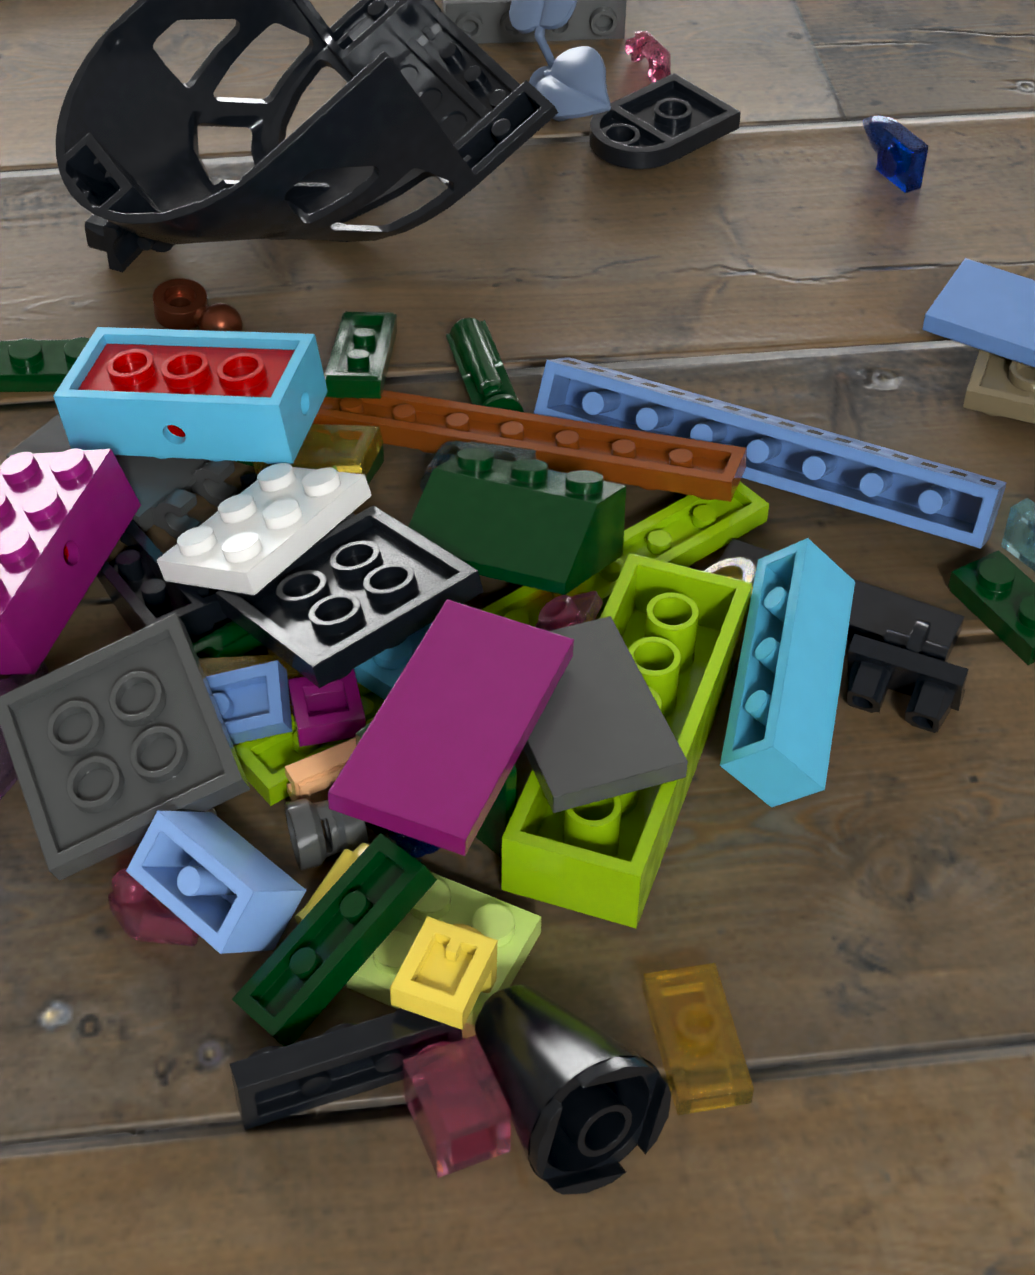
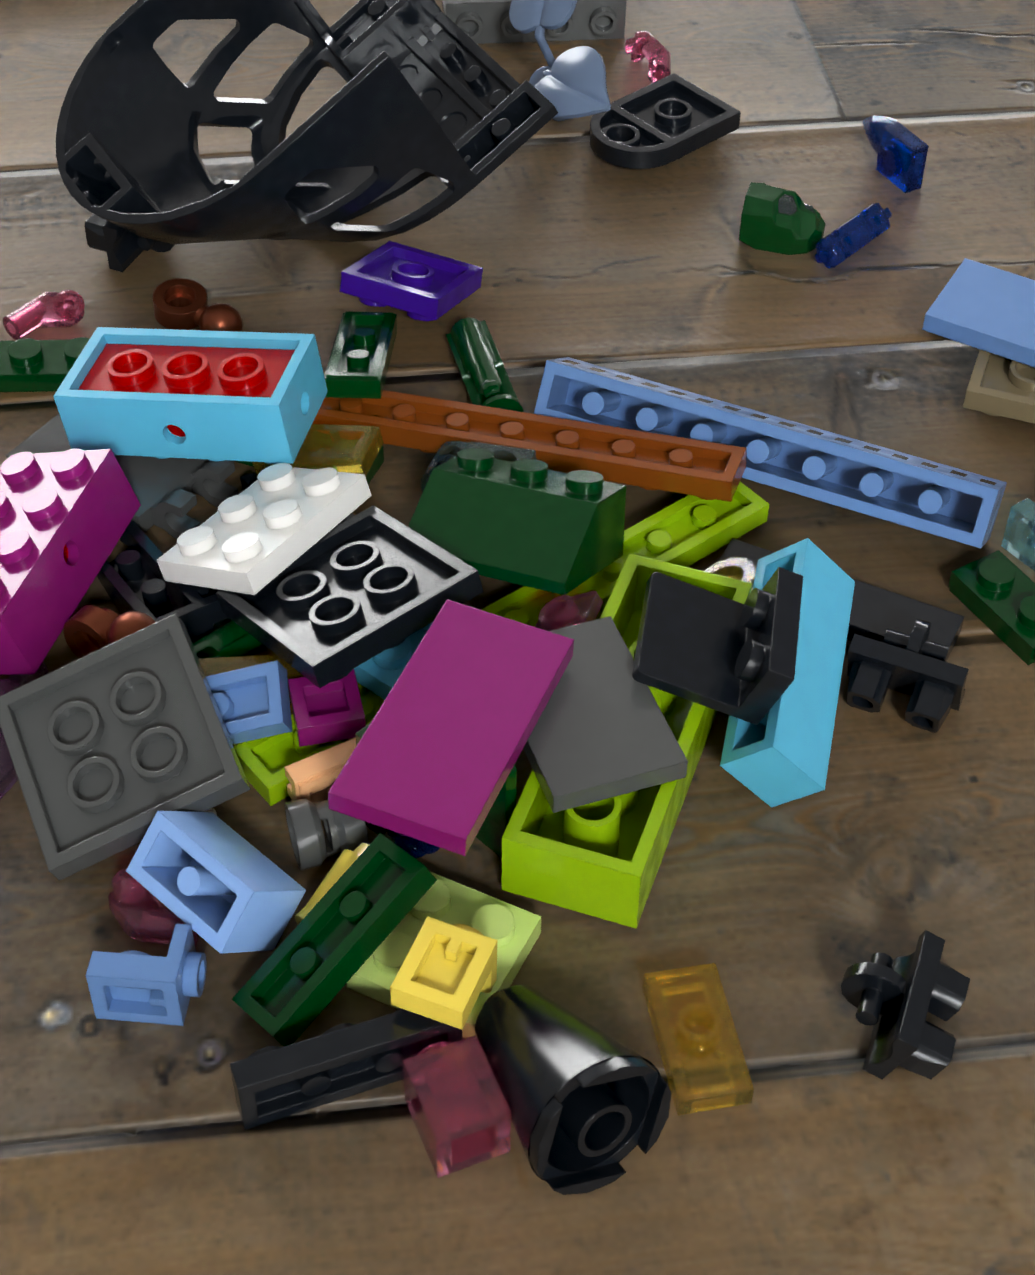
(45, 311): none -> clear pink arm
(98, 627): none -> copper plate
(145, 986): none -> medium blue bracket
(411, 281): none -> dark purple plate
(717, 648): none -> black bracket
(779, 221): none -> dark green rock
(852, 235): none -> clear blue axle
(896, 1001): none -> black hips

